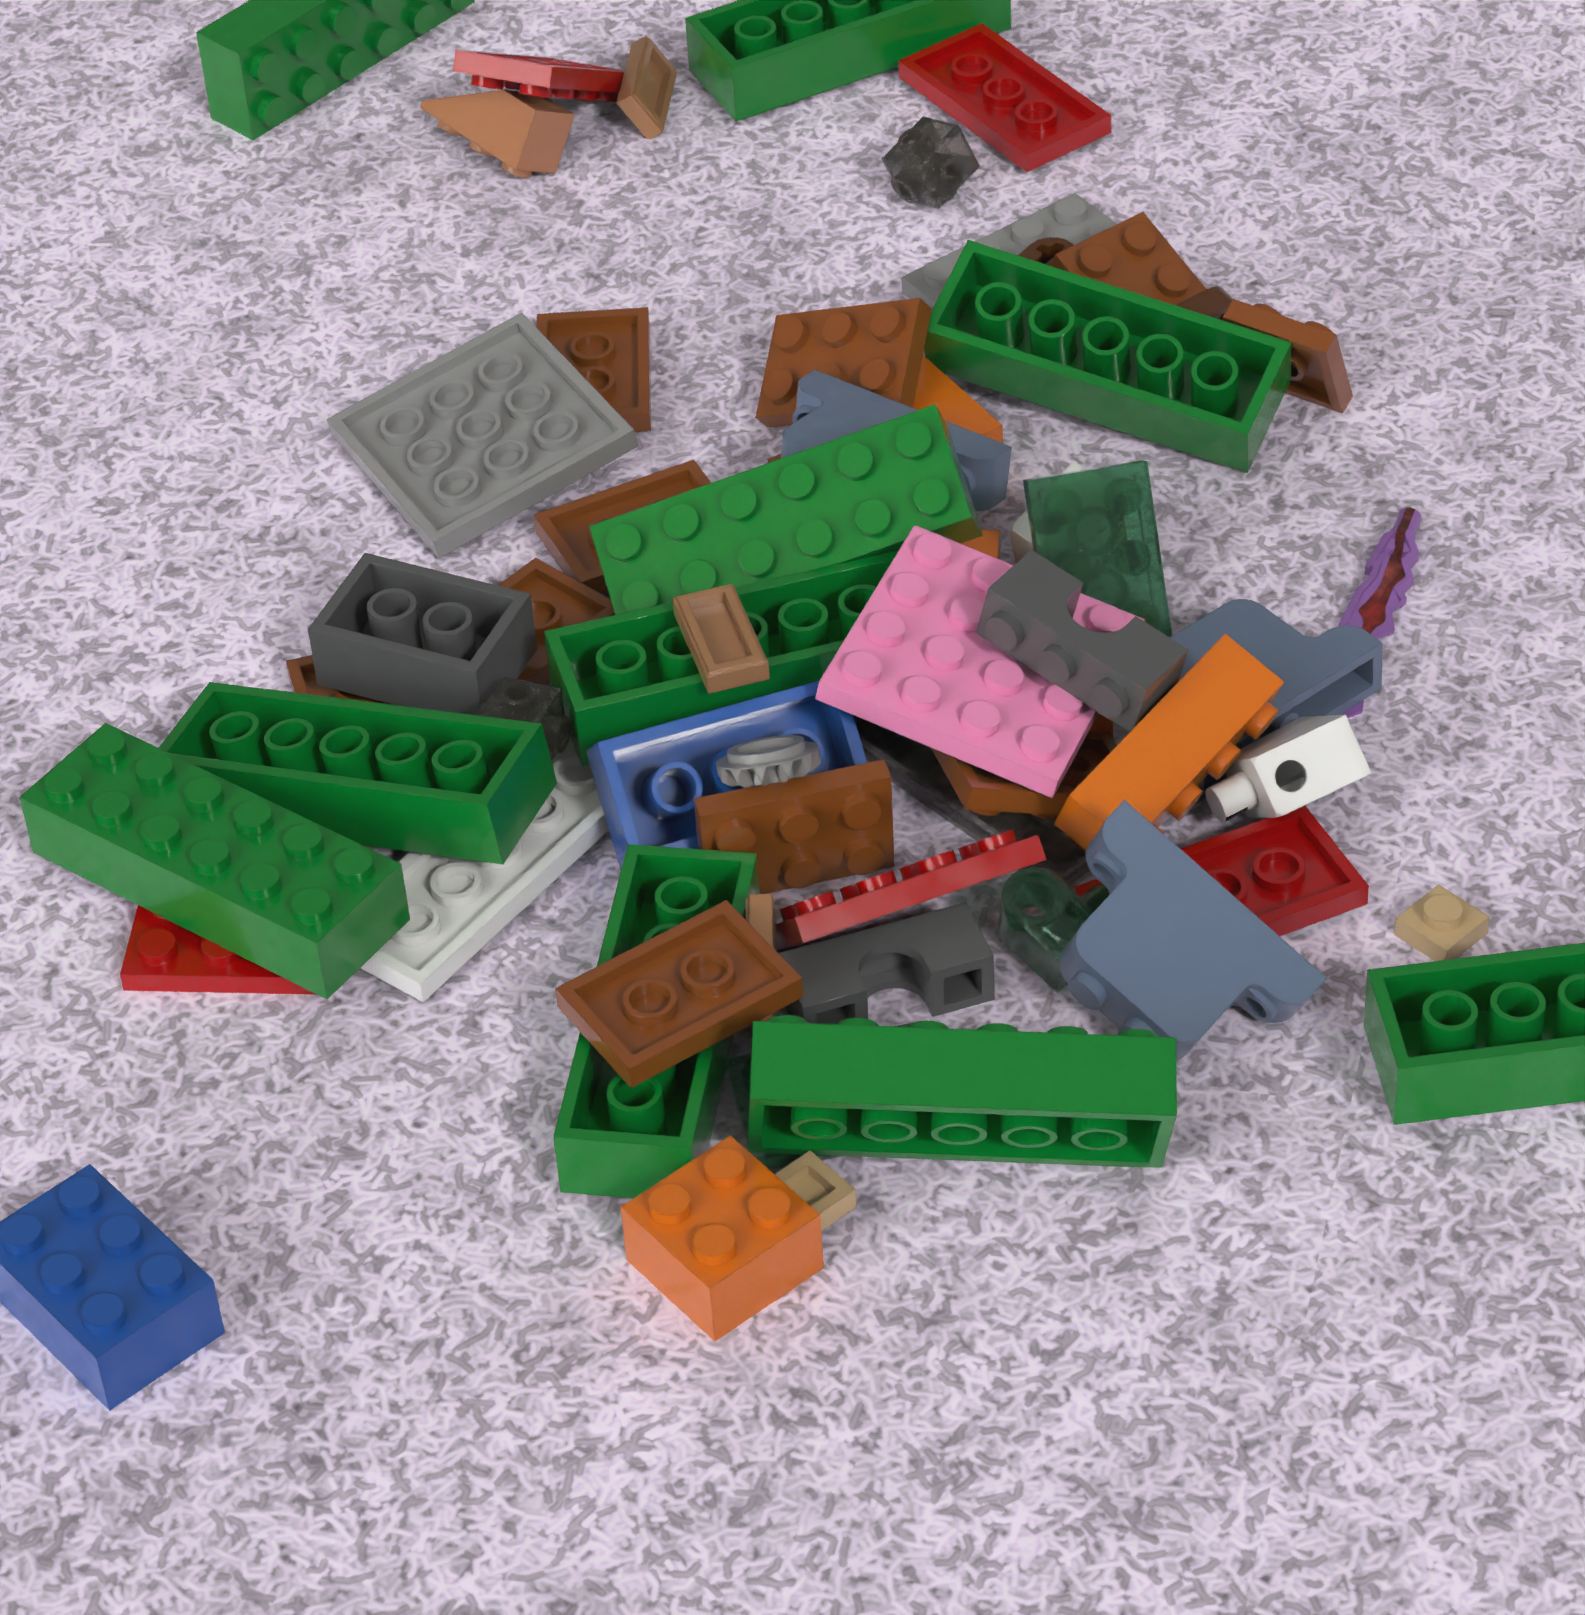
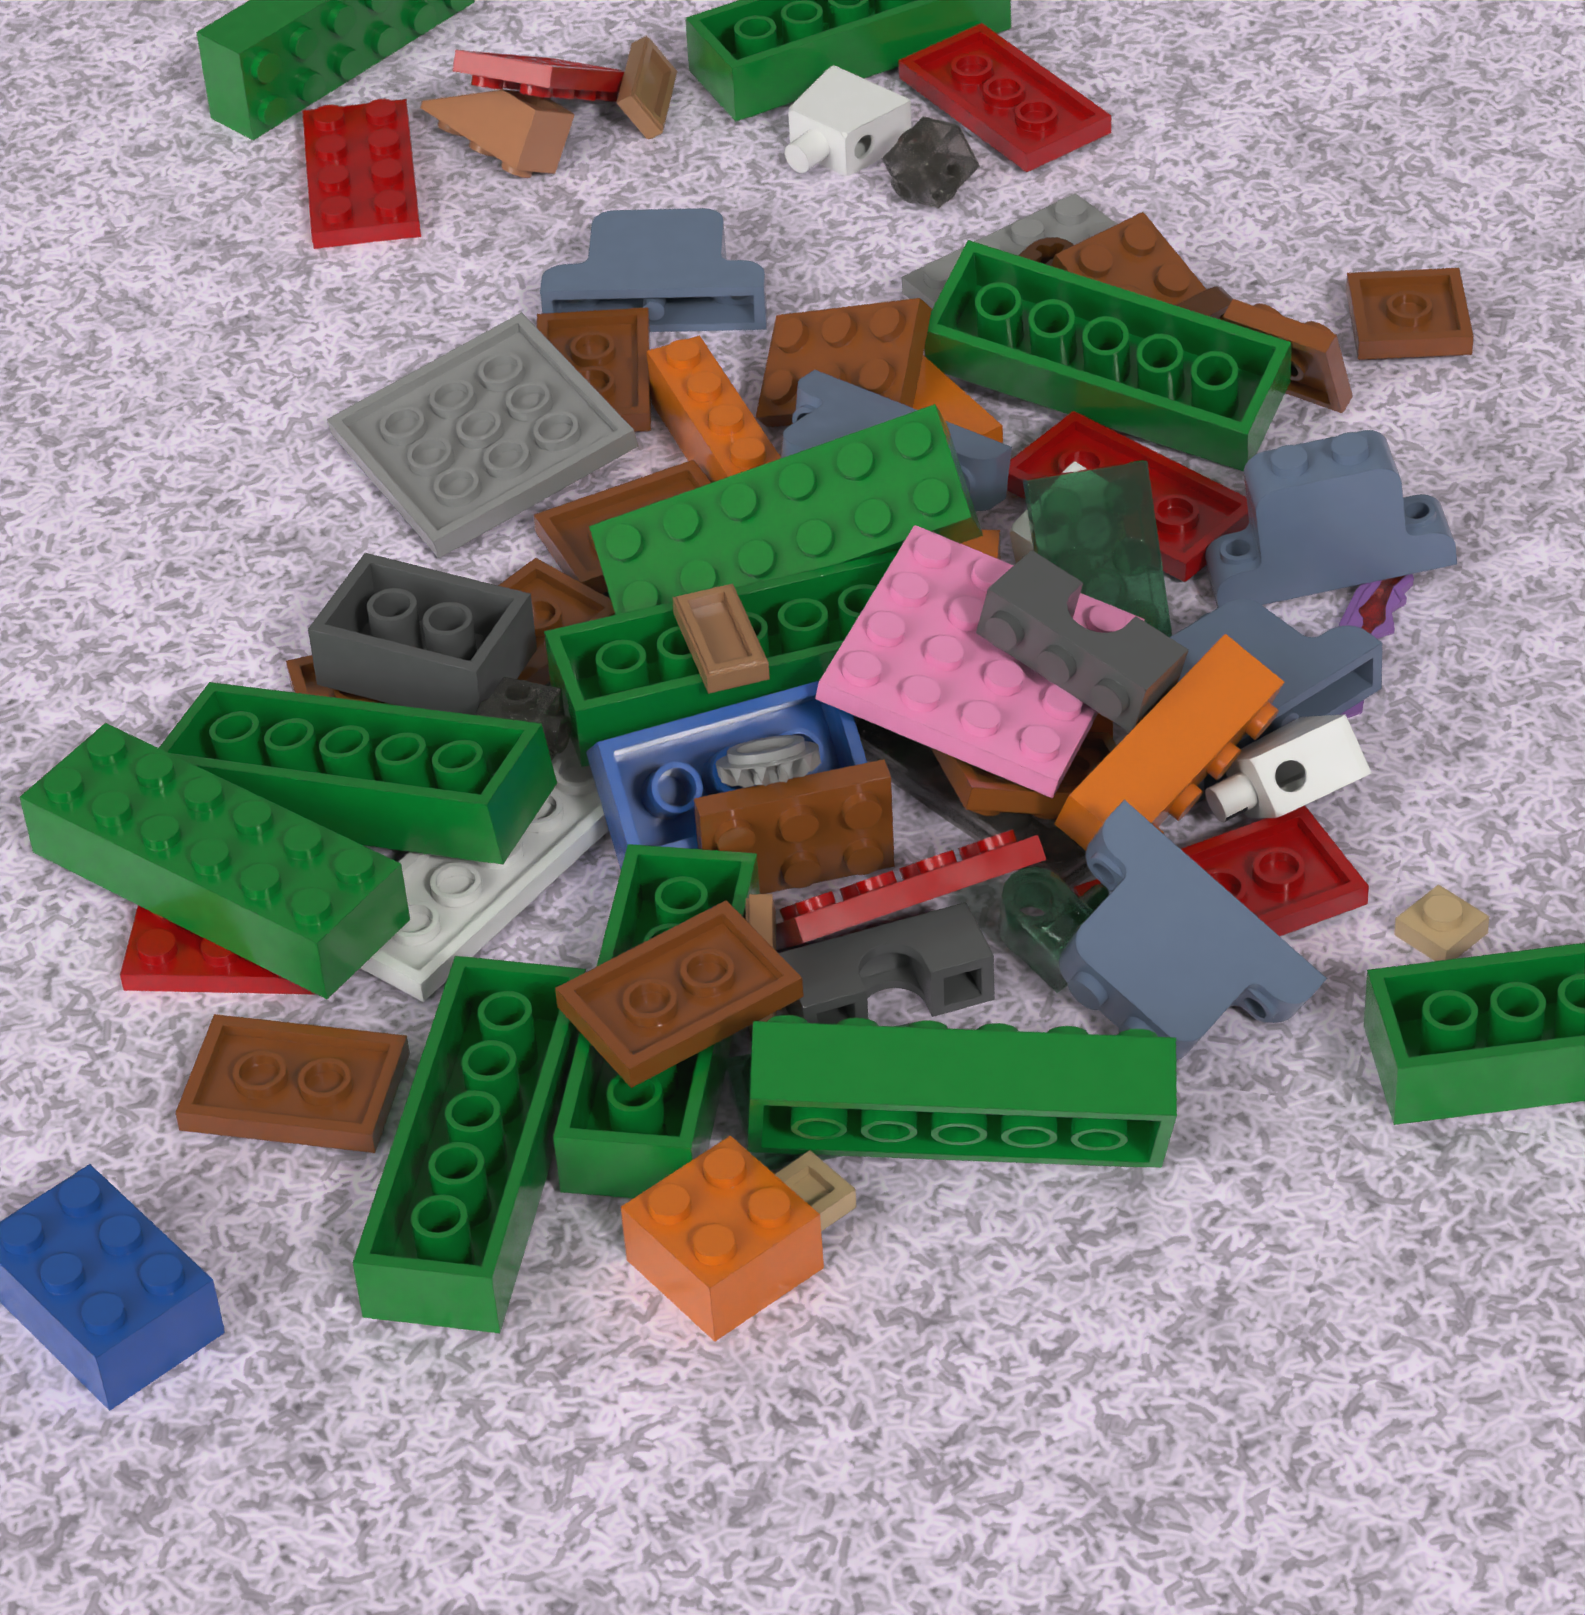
(293, 1083): none -> dark orange plate
(360, 173): none -> red plate
(470, 1150): none -> green brick
(664, 263): none -> sand blue brick
(705, 410): none -> orange brick
(844, 123): none -> white torso
(1187, 505): none -> red plate
(1326, 522): none -> sand blue brick
(1409, 313): none -> dark orange plate

